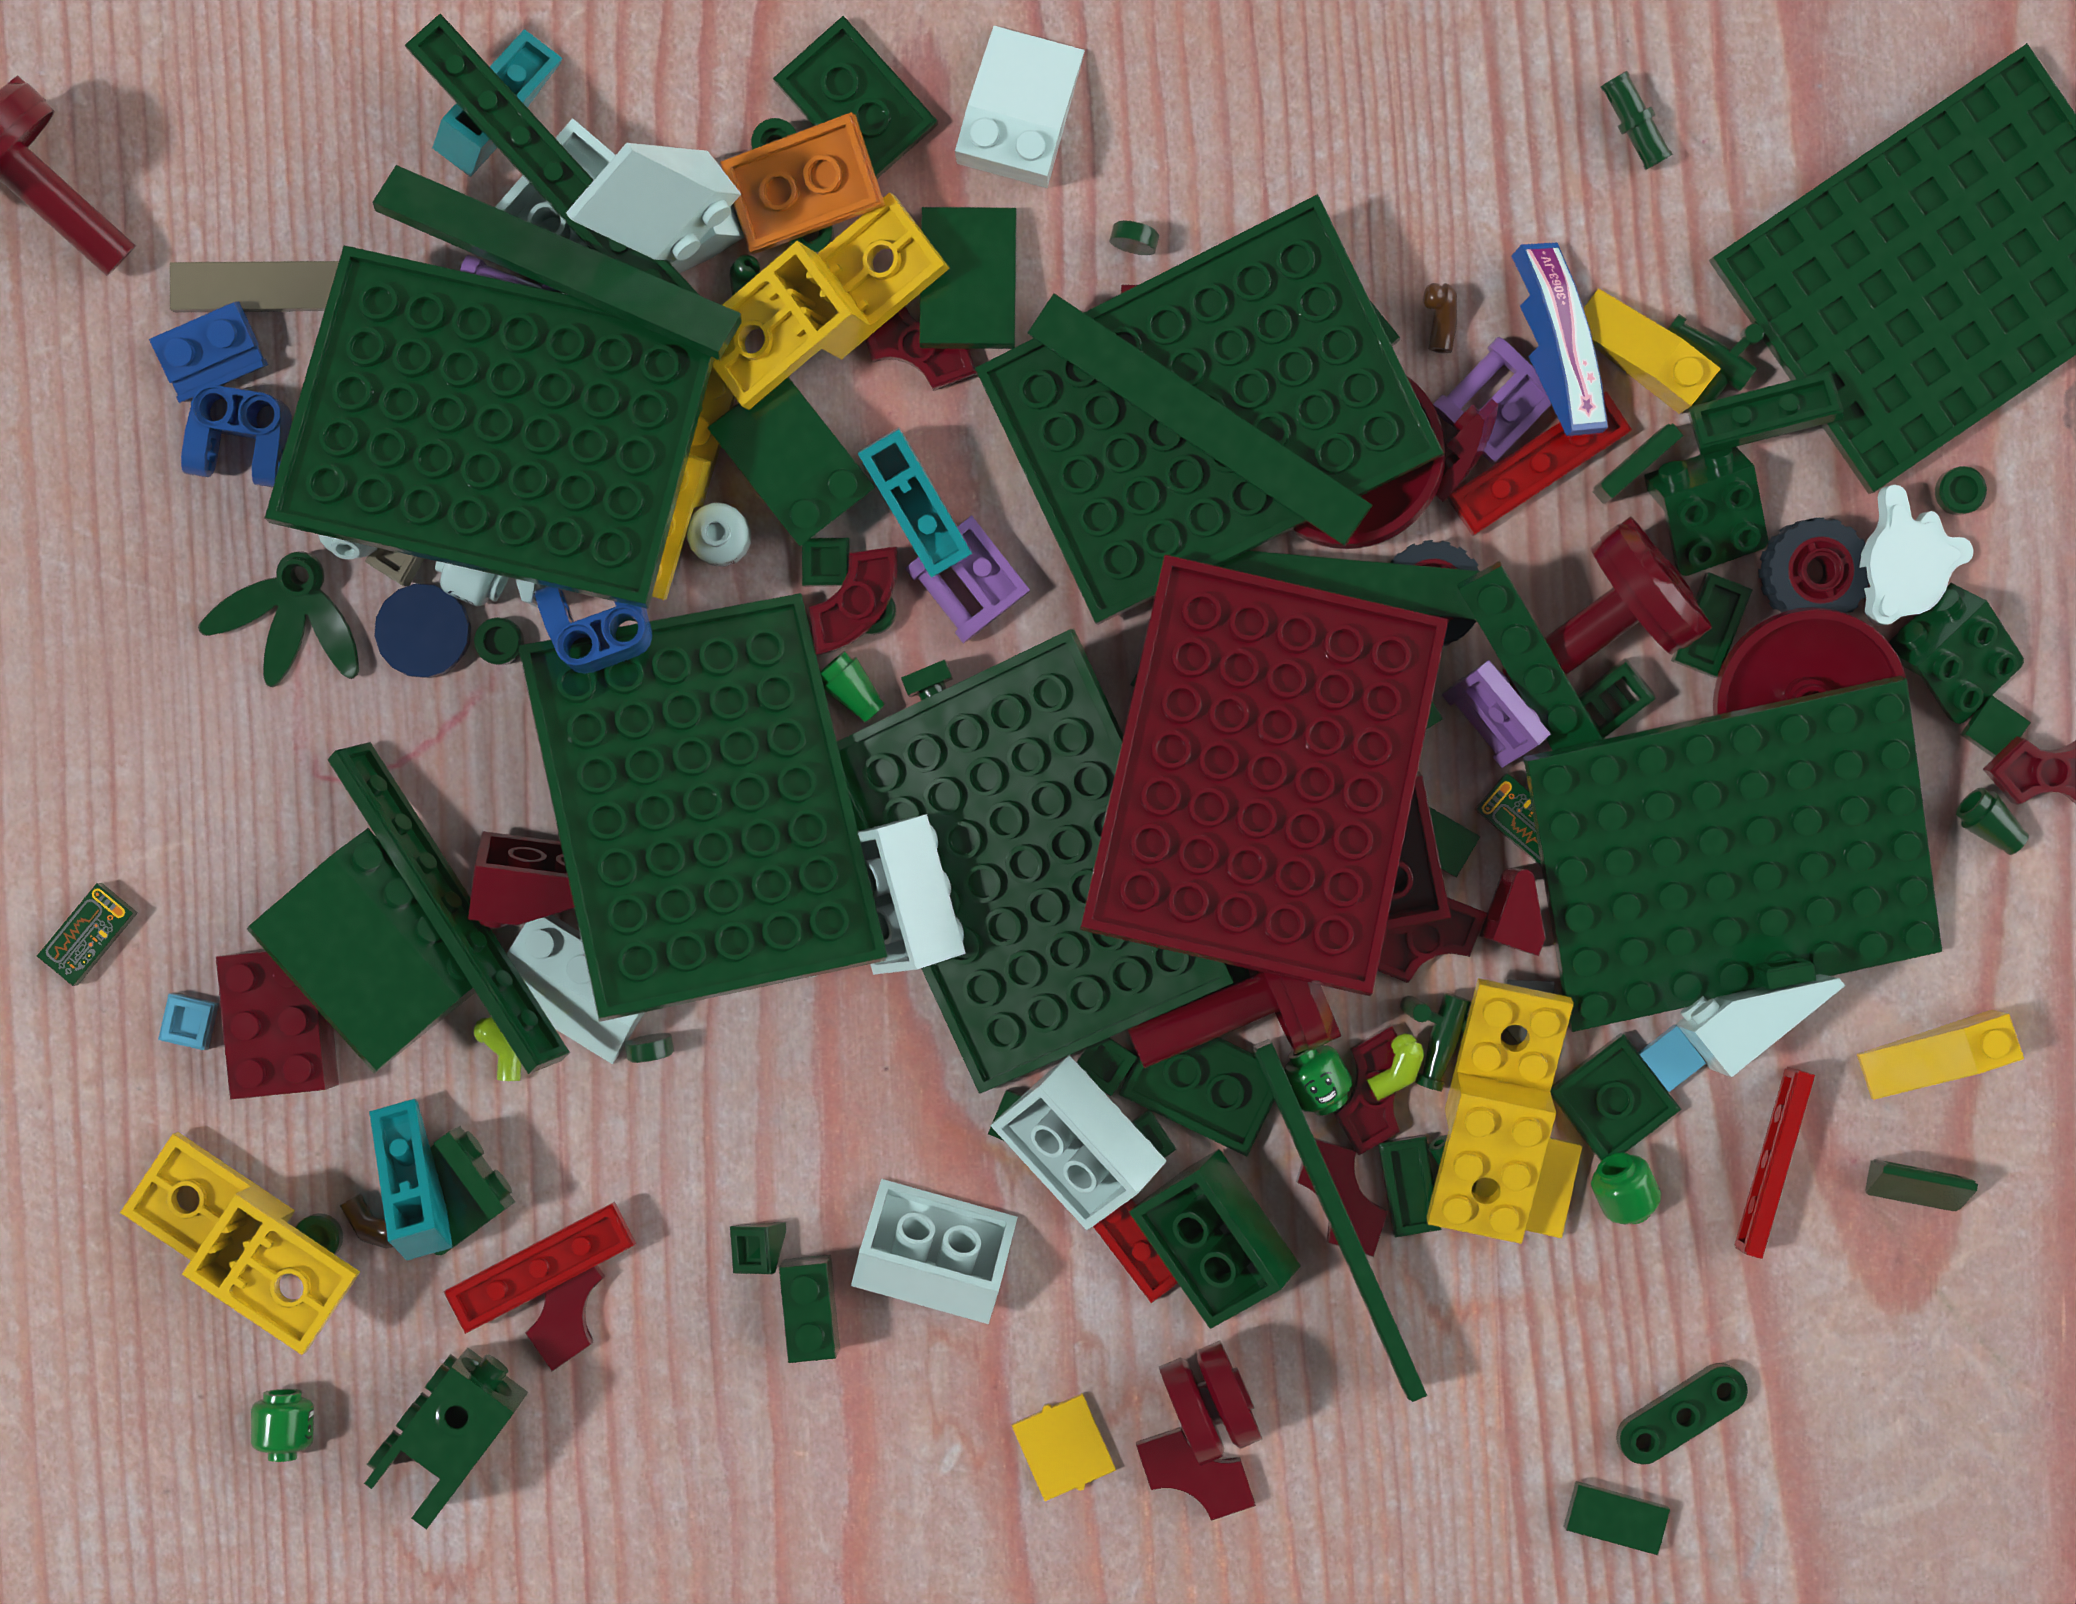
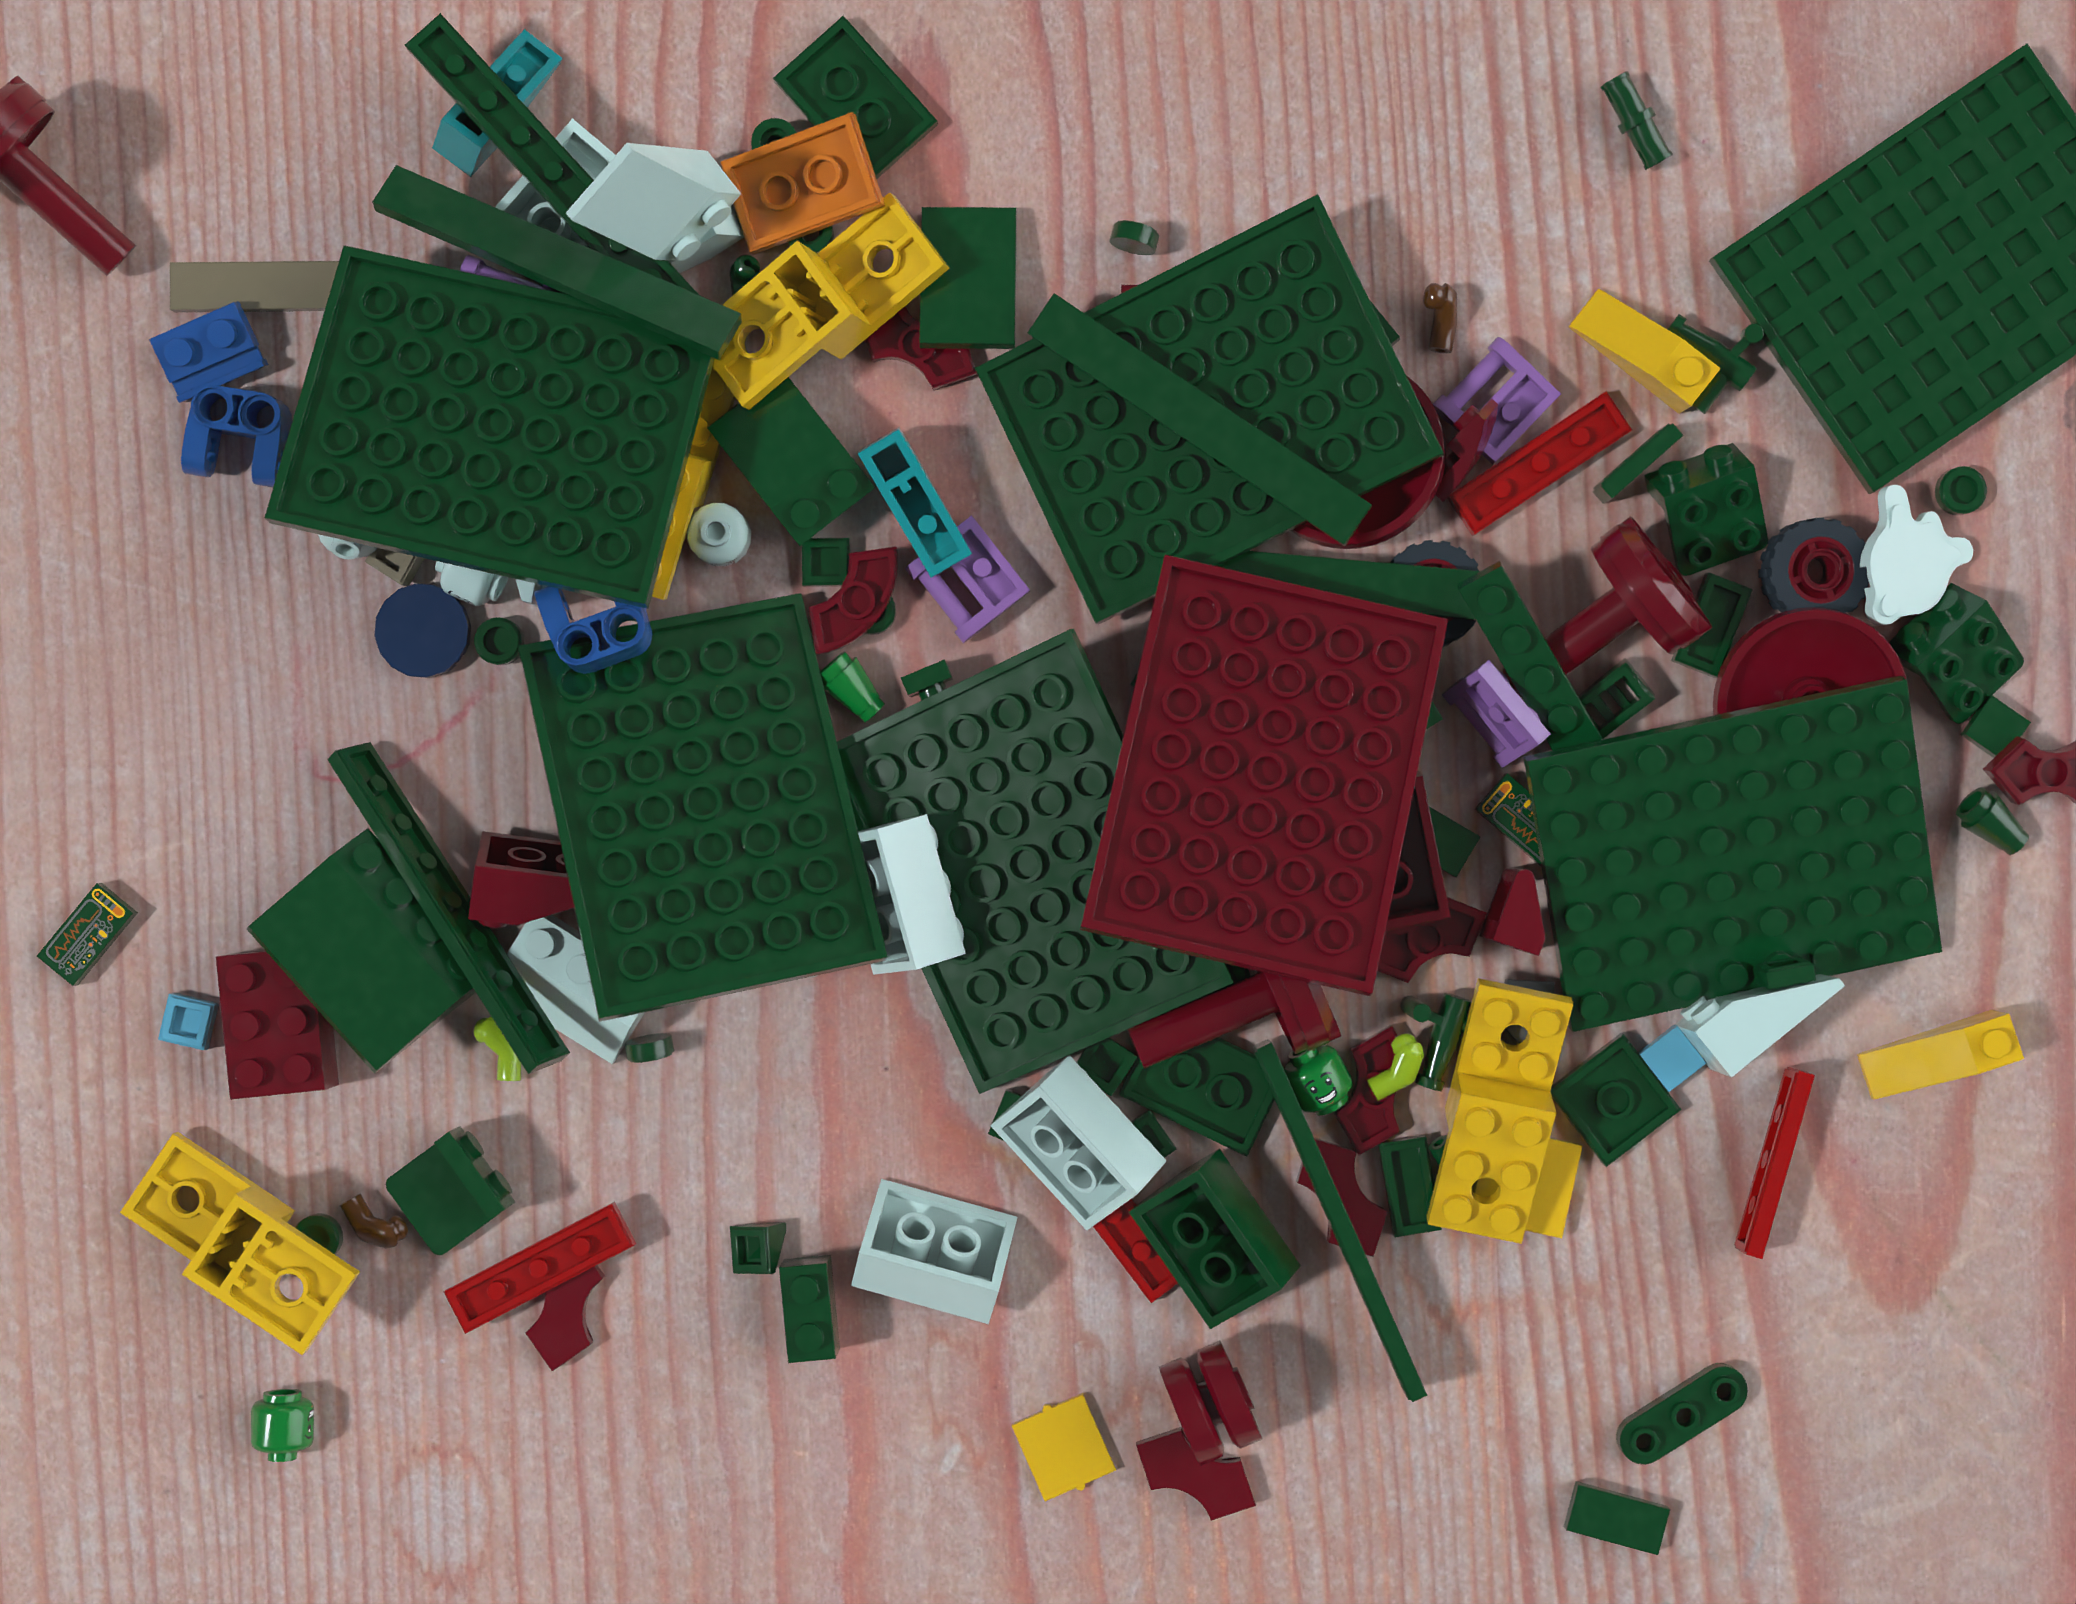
(288, 625): dark green plant -> none
(409, 1182): teal slope -> none
(451, 1426): dark green torso -> none
(1019, 106): light aqua slope -> none
(1566, 348): slope -> none
(1626, 1188): green head -> none
(1765, 413): dark green tile -> none
(1919, 1185): dark green slope -> none

